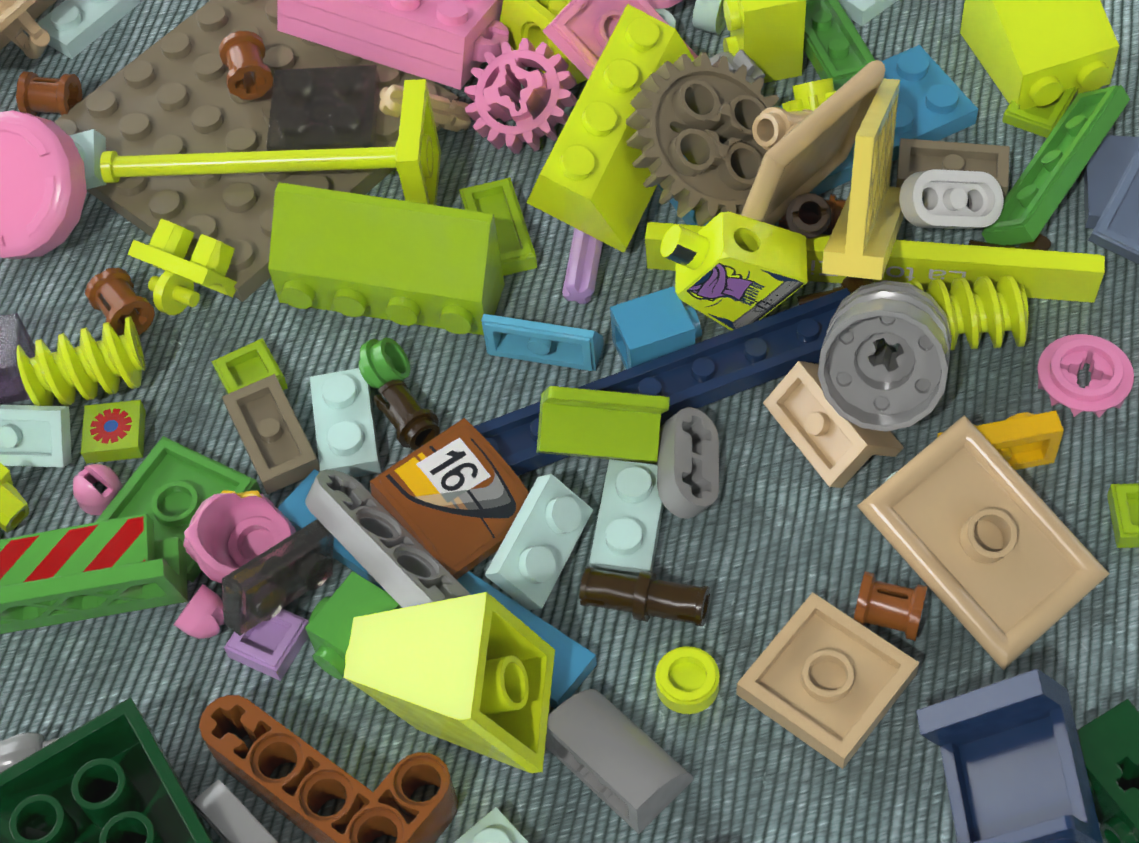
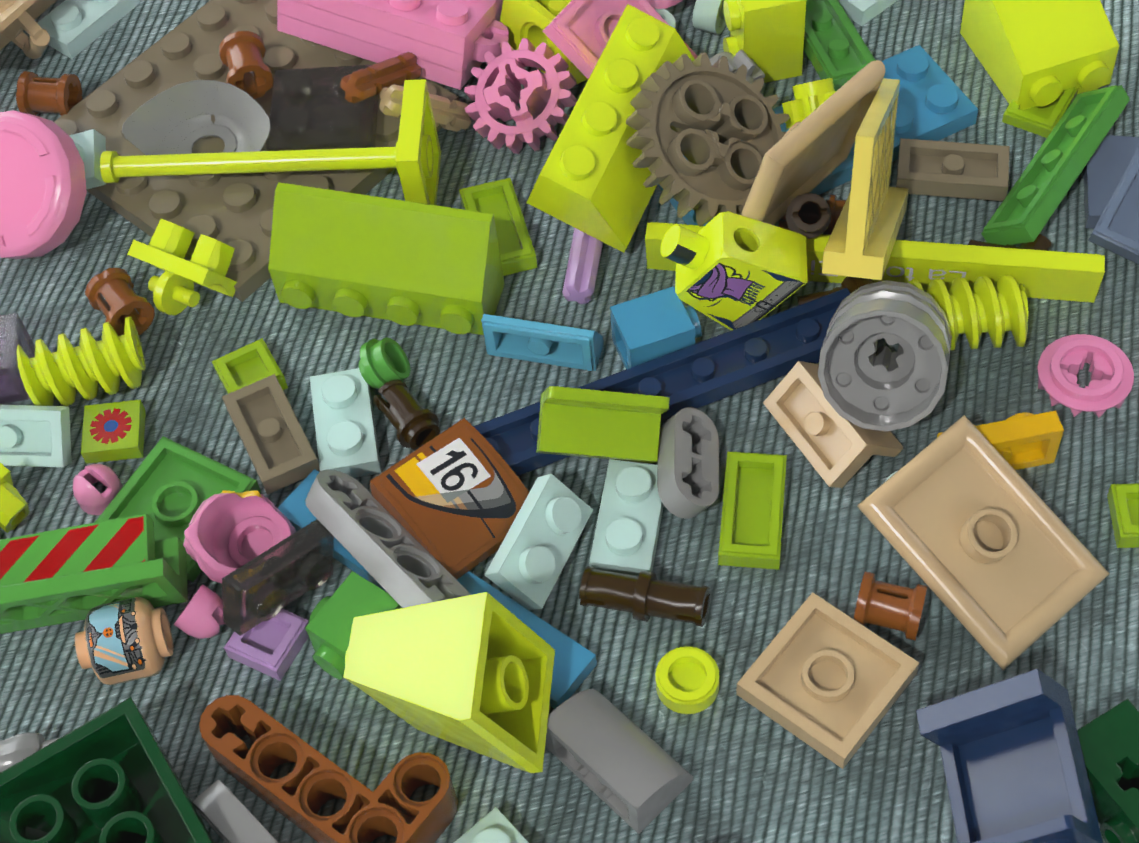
(124, 641): none -> head
(183, 115): none -> light grey piece
(372, 80): none -> dark orange axle
(752, 510): none -> lime tile
(774, 123): tan pin -> none
(947, 196): white plate -> none

